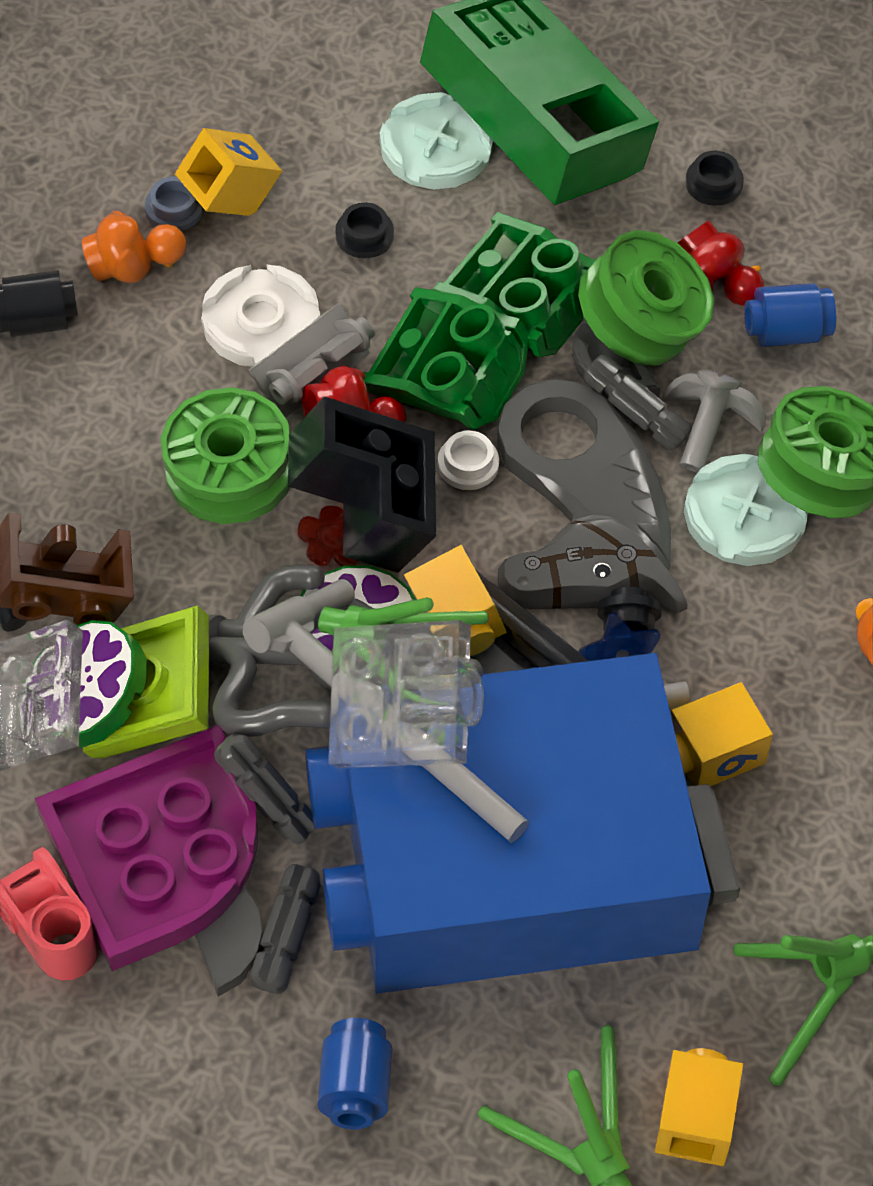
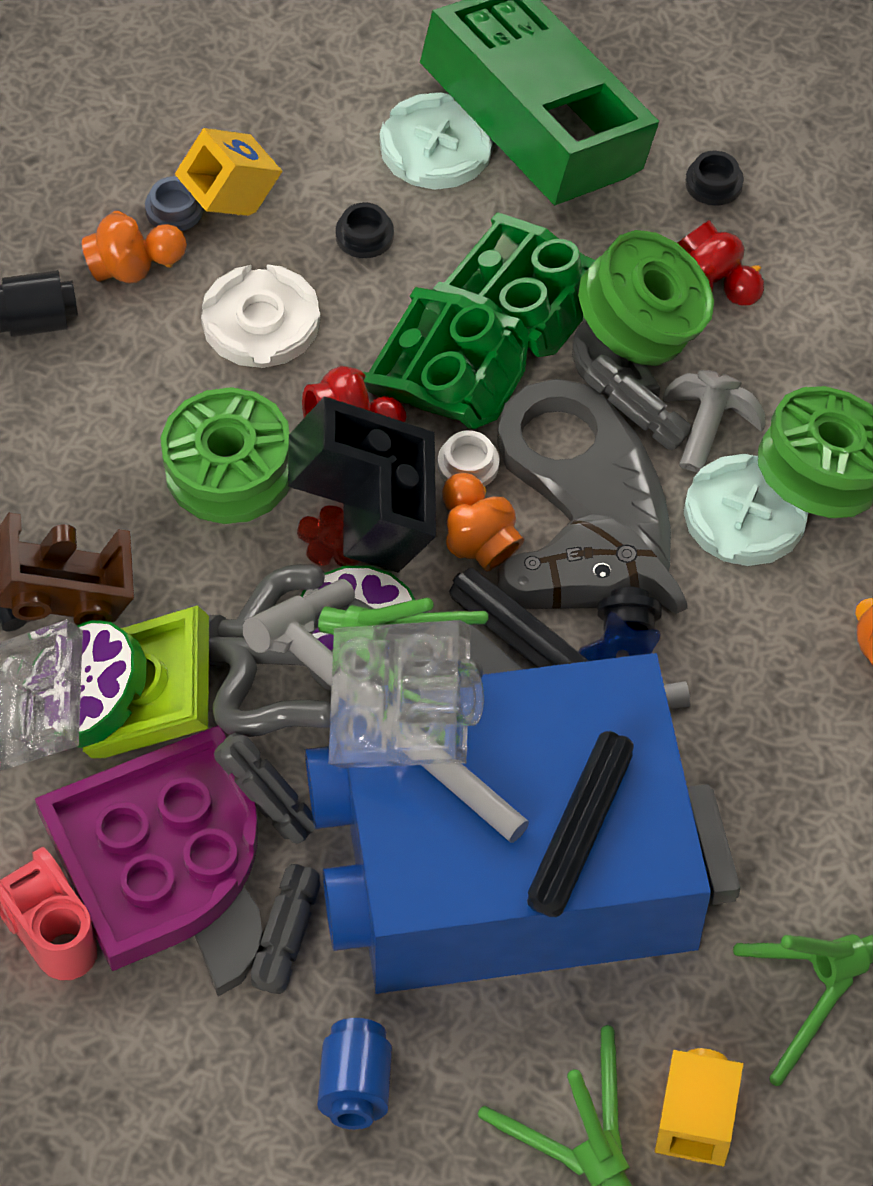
(309, 355): light grey hinge -> none
(457, 587): yellow brick -> none
(479, 525): none -> orange animal
(580, 824): none -> black axle
(721, 736): yellow brick -> none
(790, 314): blue brick -> none

